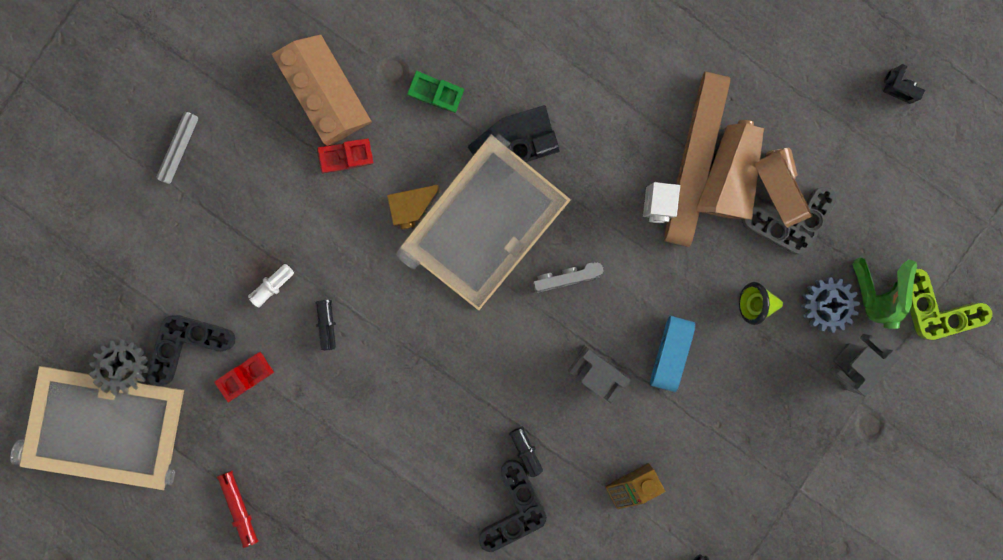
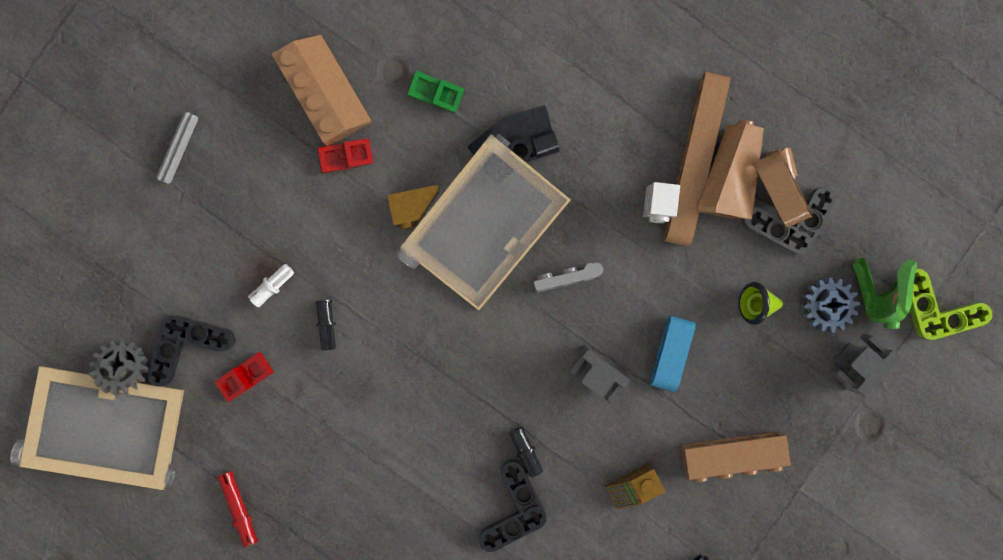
(735, 455): none -> medium nougat brick
(902, 89): black bracket -> none

